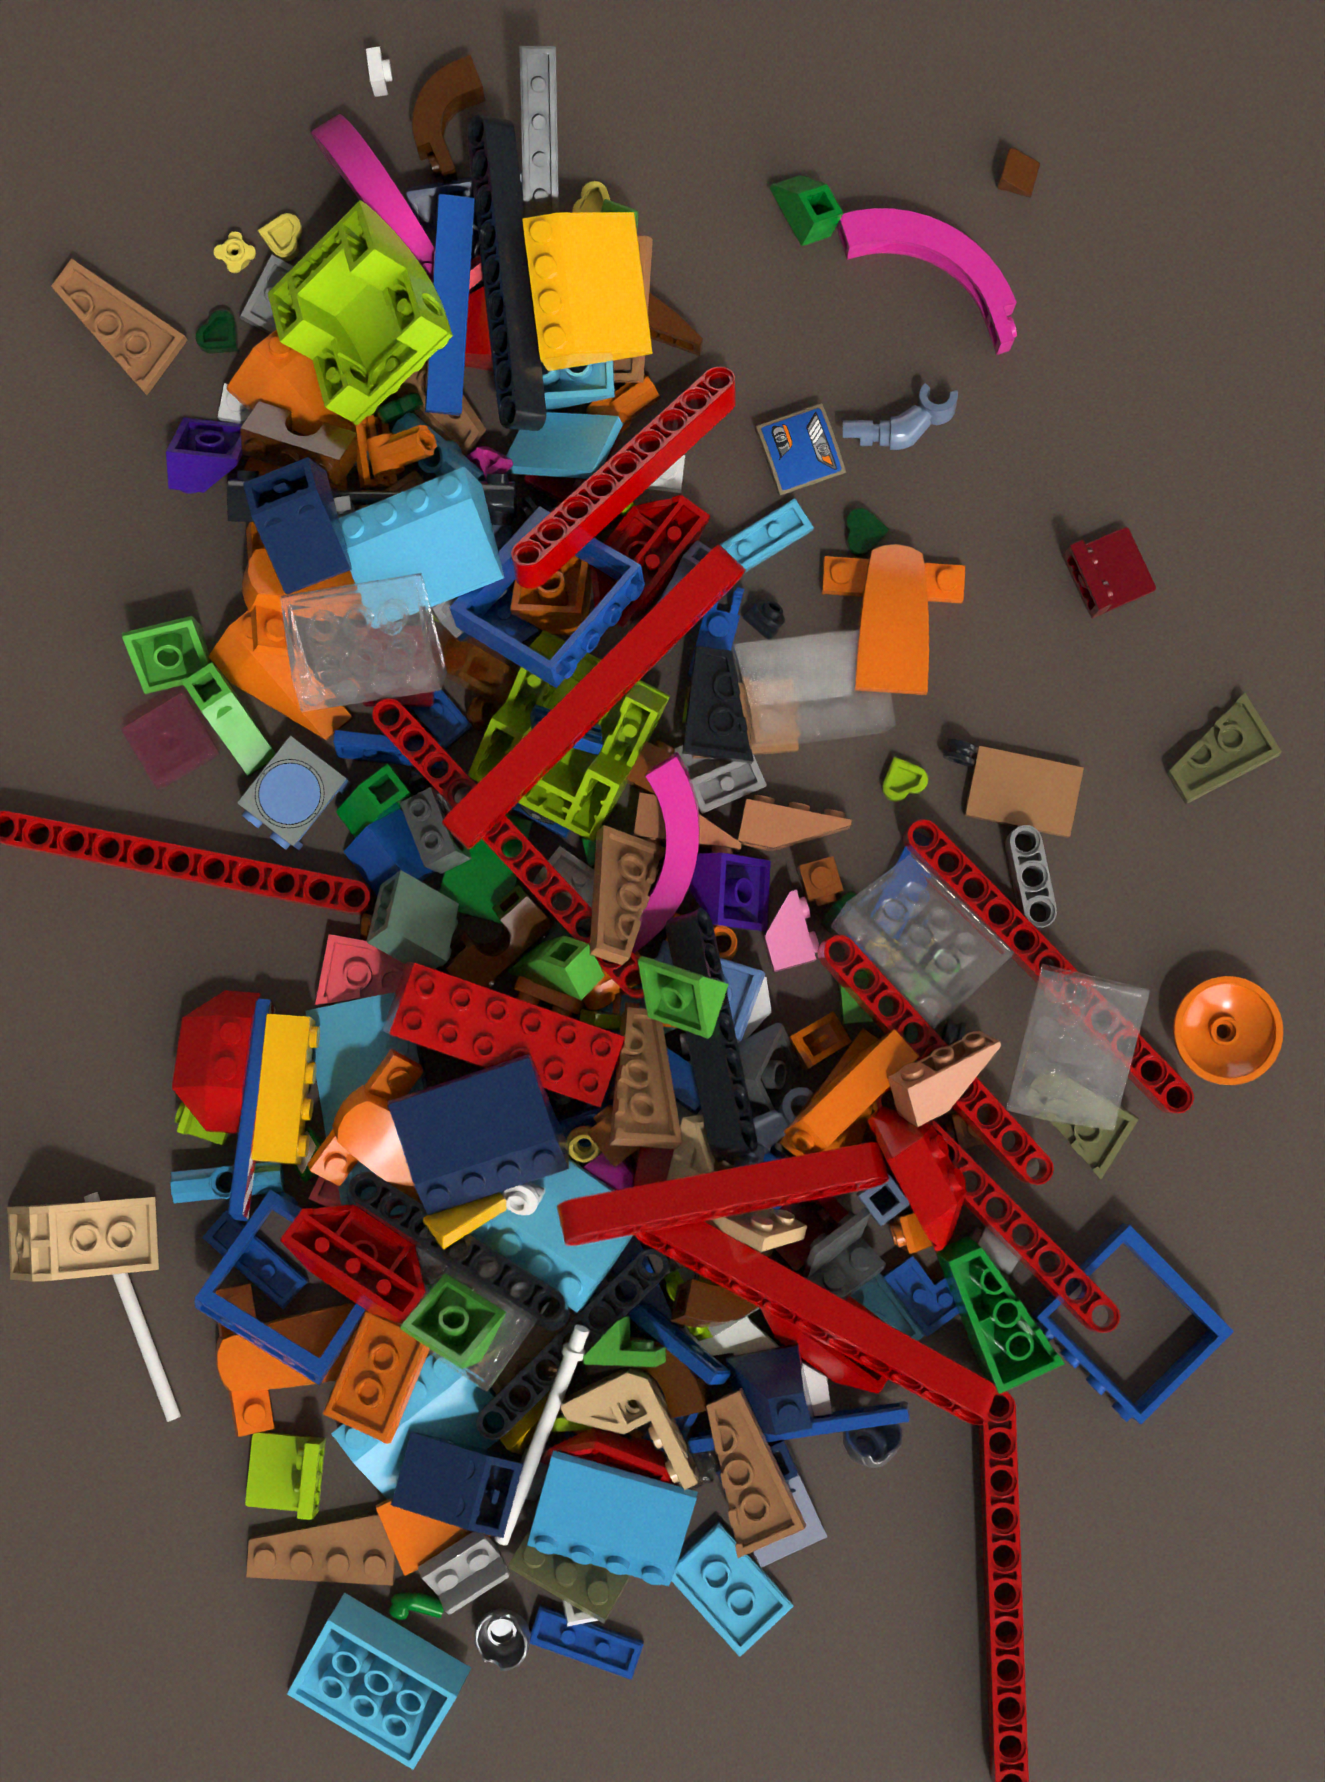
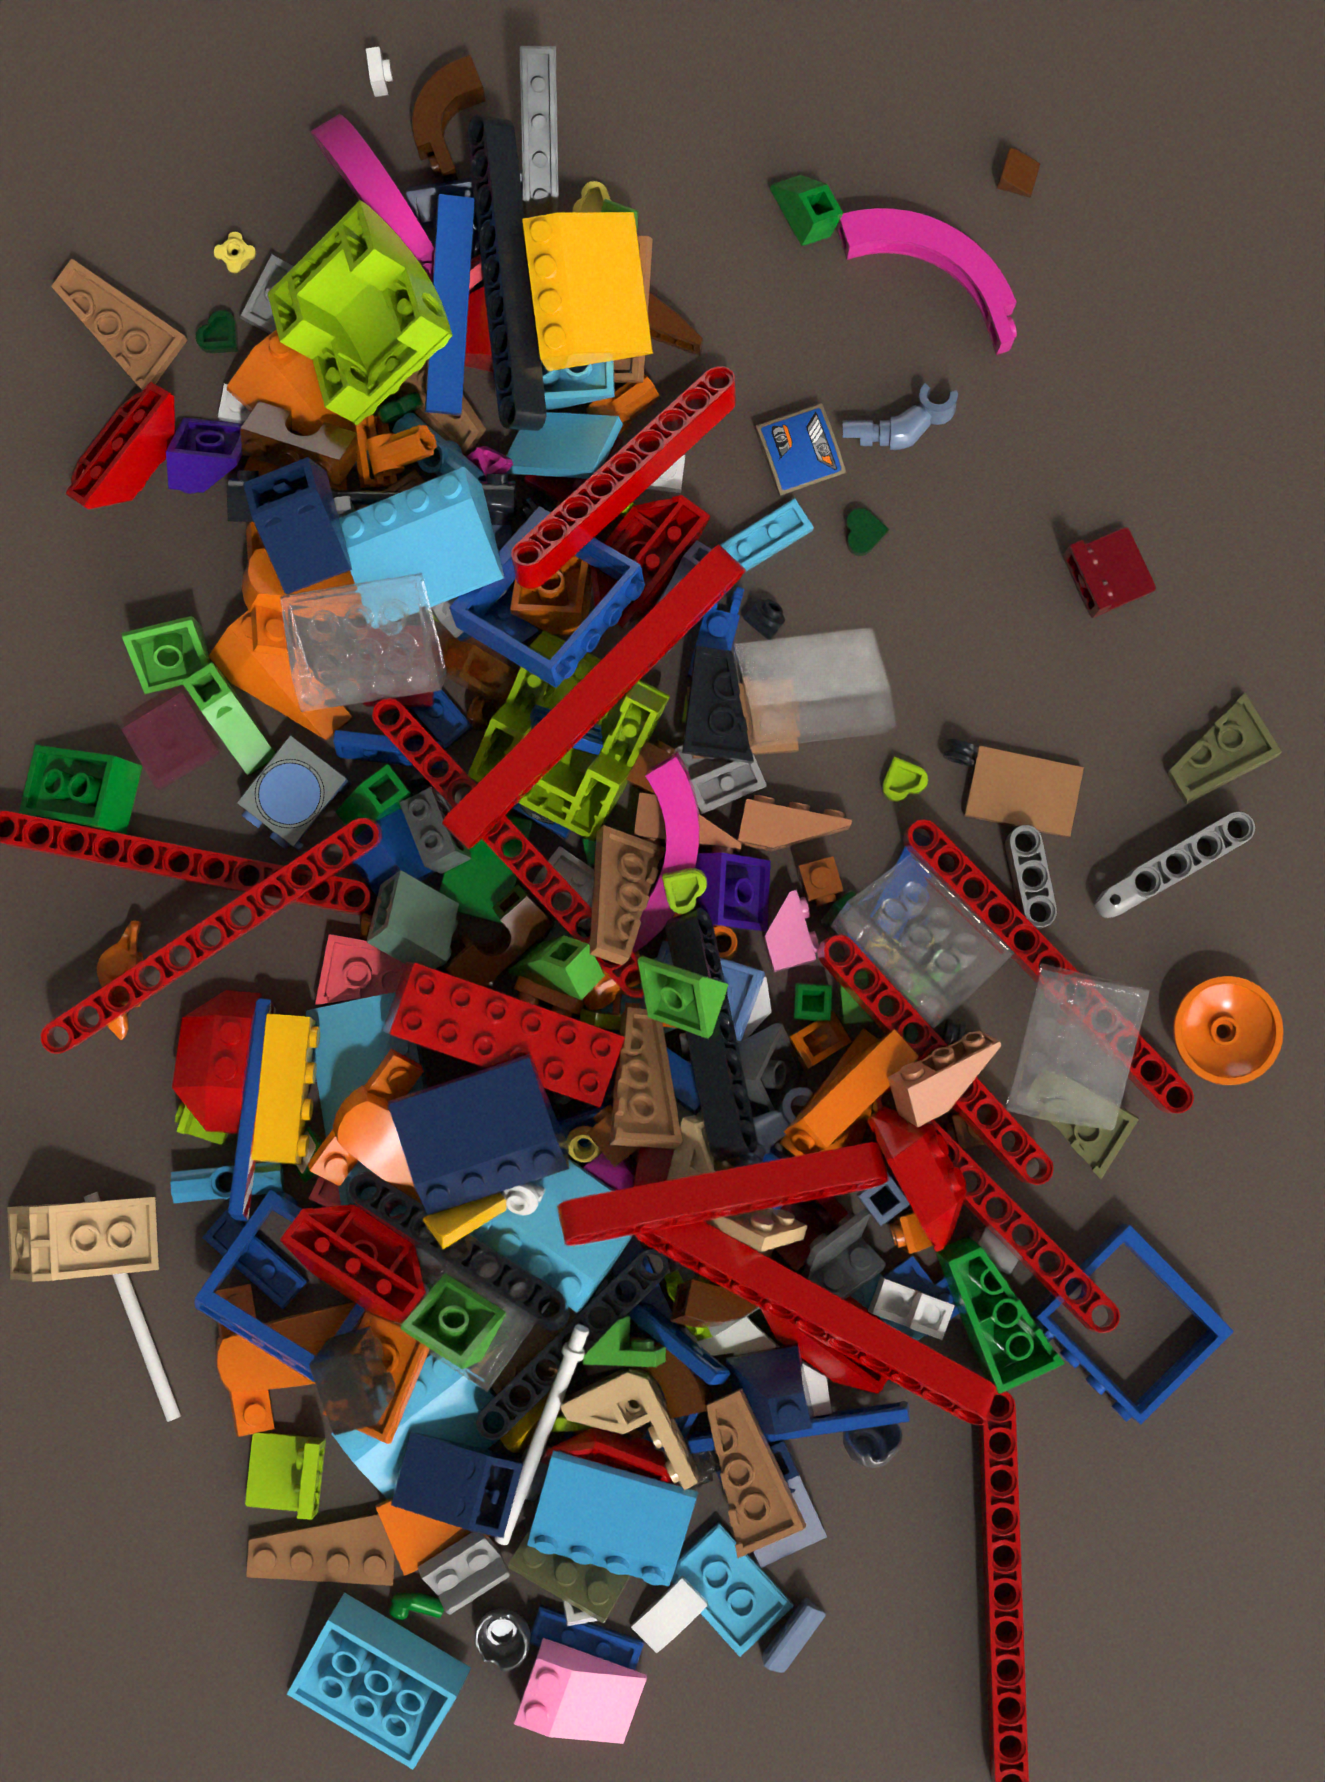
(81, 788): none -> green slope
(114, 963): none -> orange animal
(125, 450): none -> red wedge
(195, 941): none -> red beam
(282, 236): light yellow tile -> none
(352, 1380): none -> clear smoke brick
(579, 1695): none -> bright pink slope
(669, 1614): none -> white slope
(683, 888): none -> lime tile
(793, 1636): none -> sand blue slope
(812, 1002): none -> green slope
(893, 613): orange slope -> none
(911, 1308): none -> white slope
(1127, 895): none -> light grey piece

